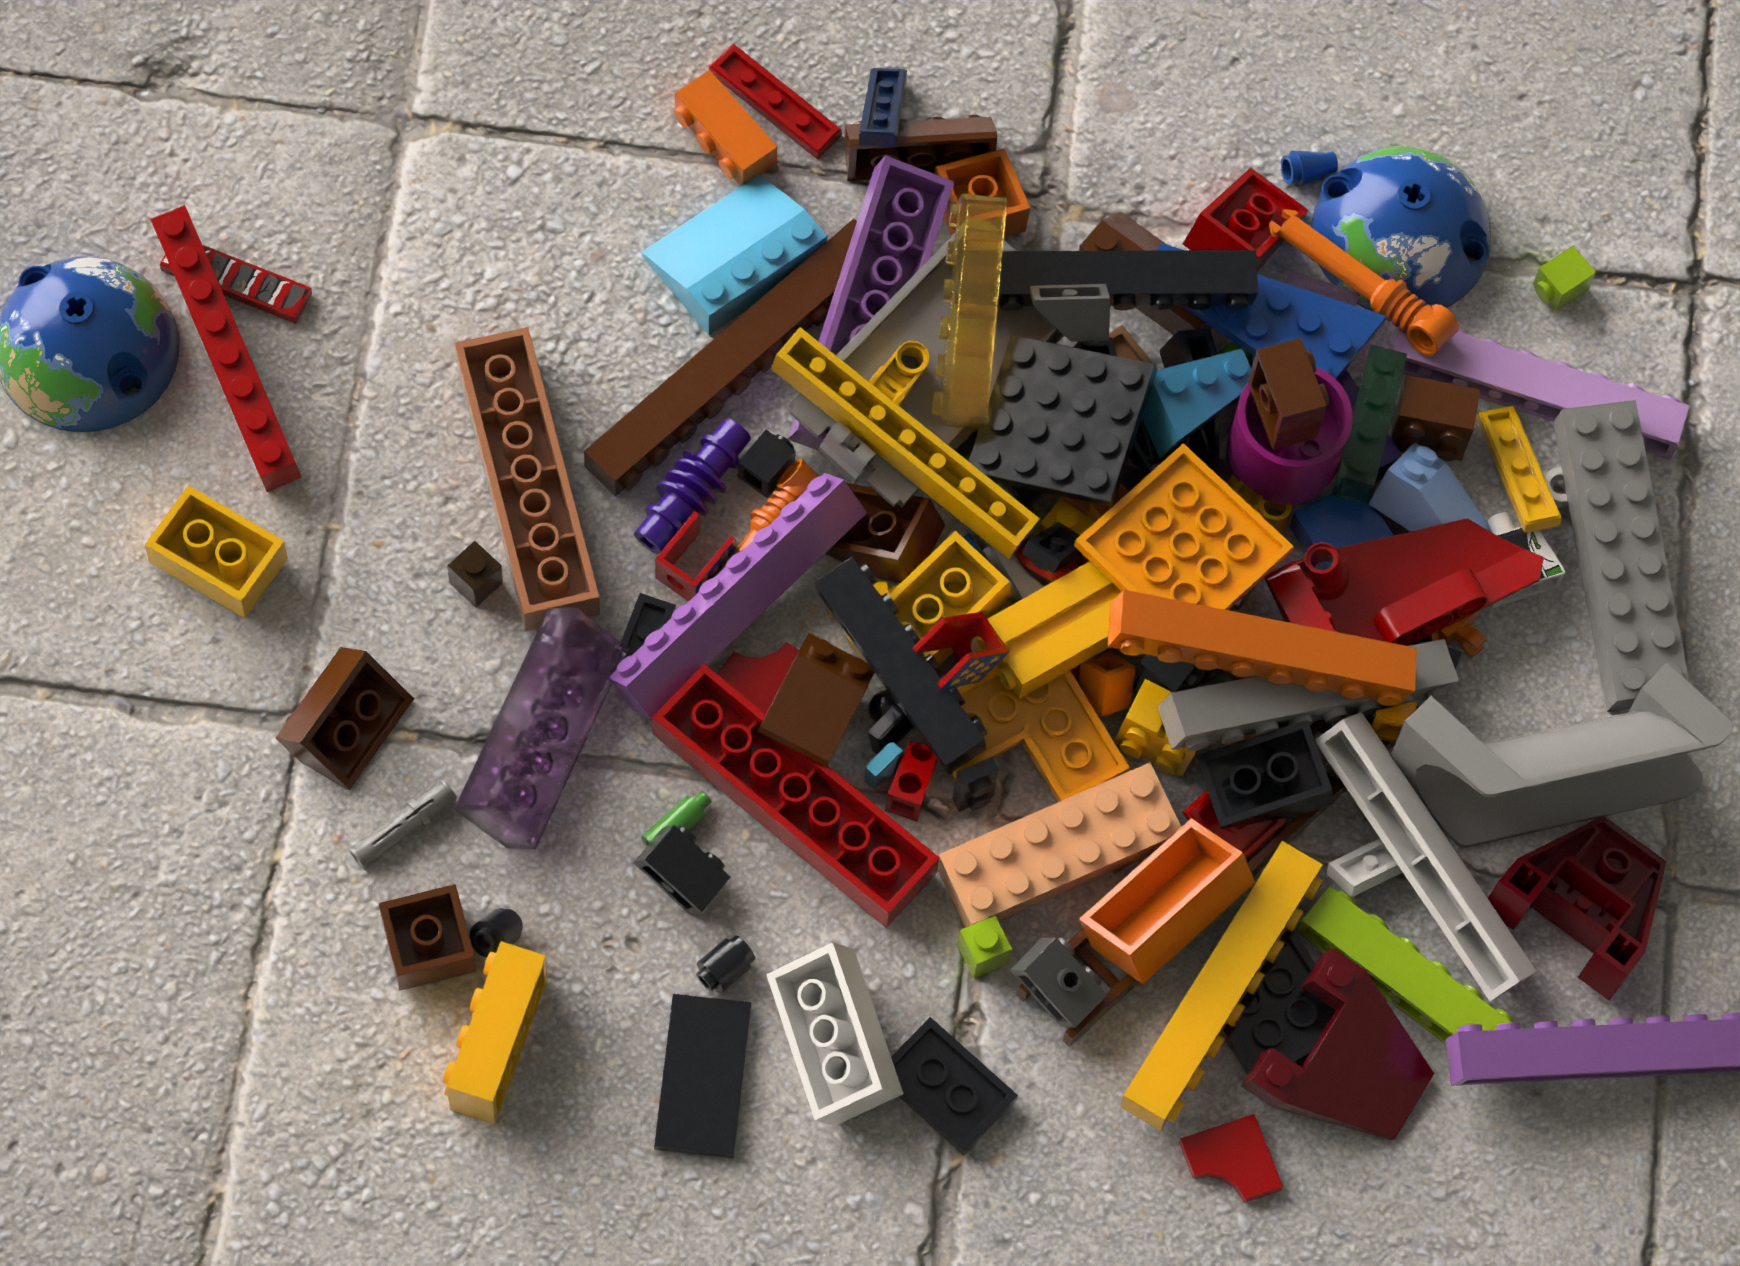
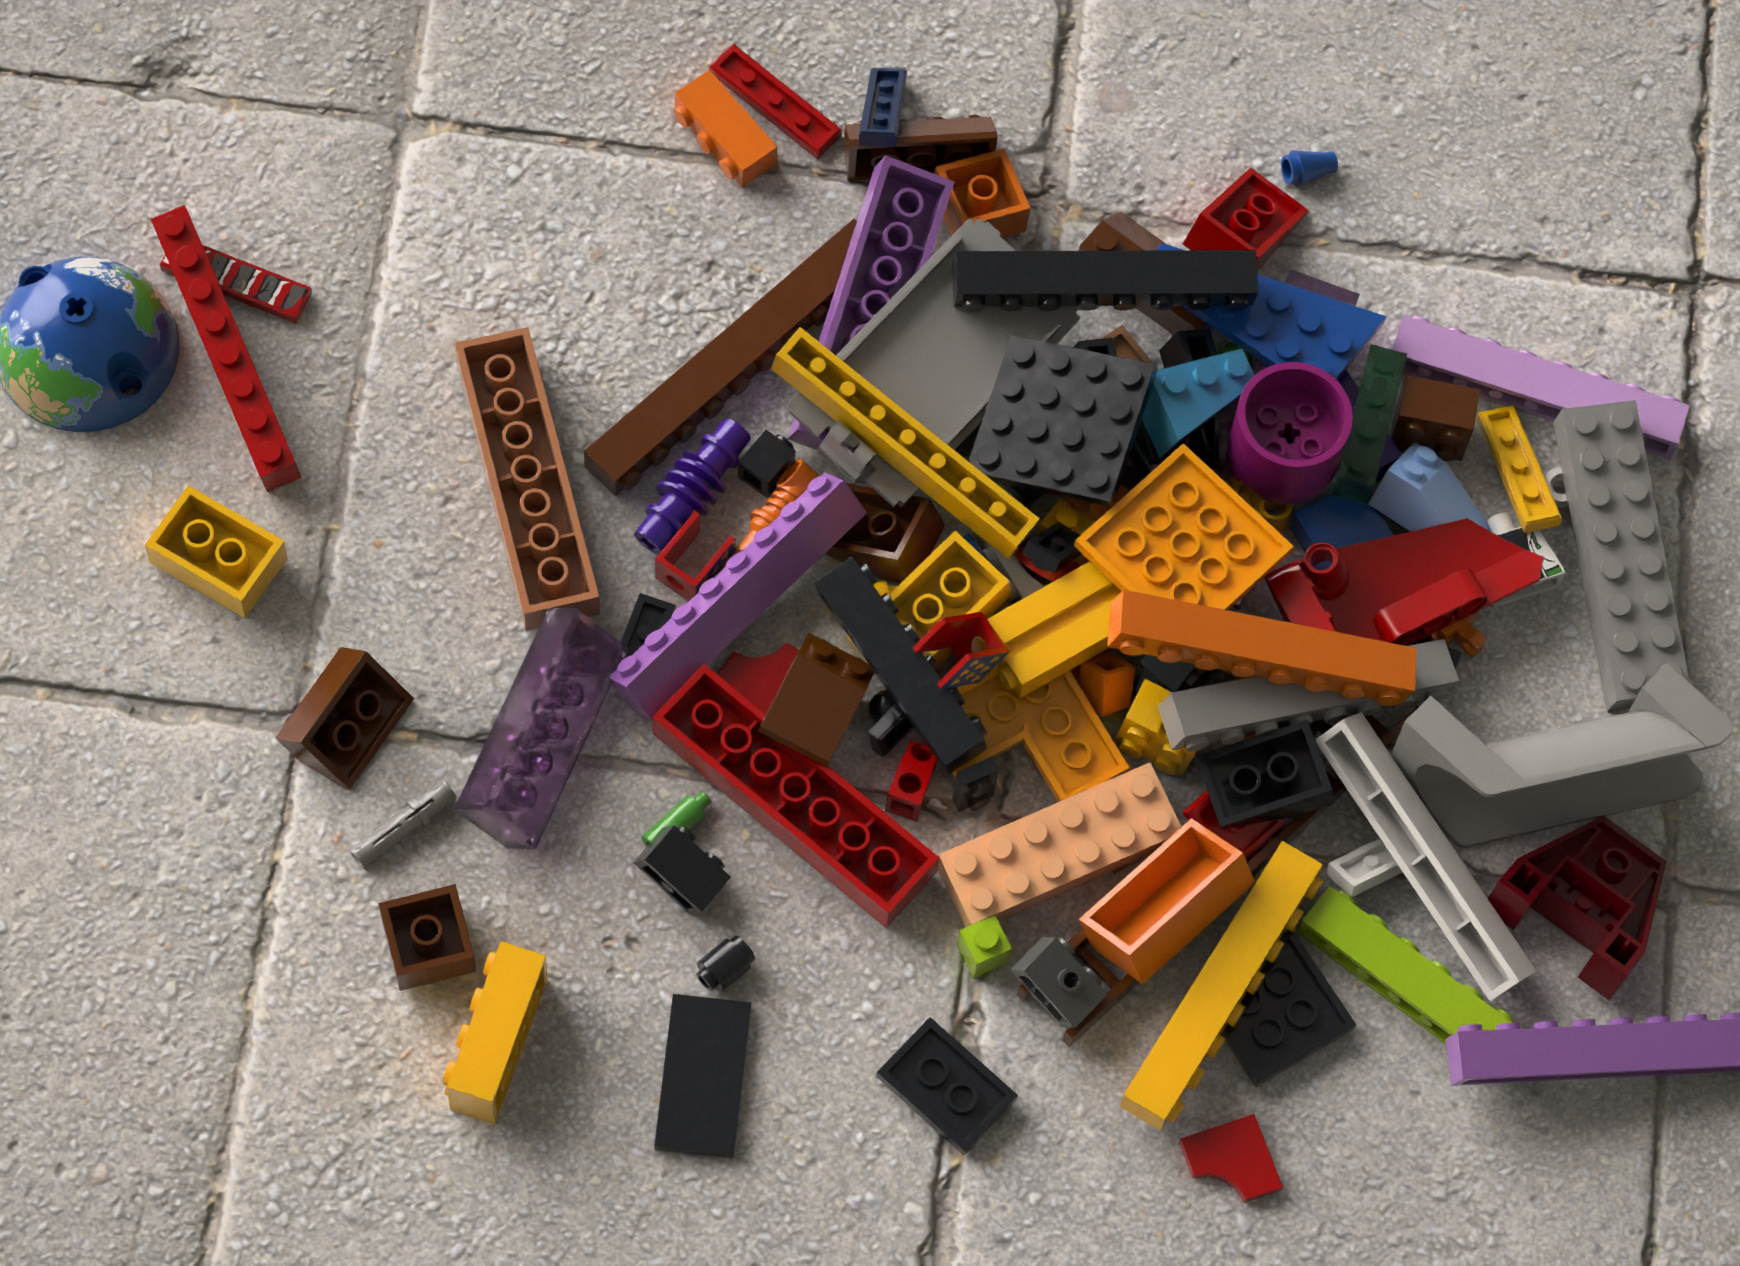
(475, 574): dark brown brick -> none
(497, 926): black brick -> none
(735, 252): medium azure slope -> none
(834, 1034): white brick -> none
(883, 765): medium azure tile -> none
(896, 379): yellow piece -> none
(971, 311): clear yellow brick -> none
(1075, 310): dark grey slope -> none
(1288, 393): reddish brown brick -> none
(1360, 1069): dark red wedge -> none
(1389, 721): light orange slope -> none
(1406, 240): blue piece -> none
(1426, 325): orange piece -> none
(1563, 278): lime brick -> none

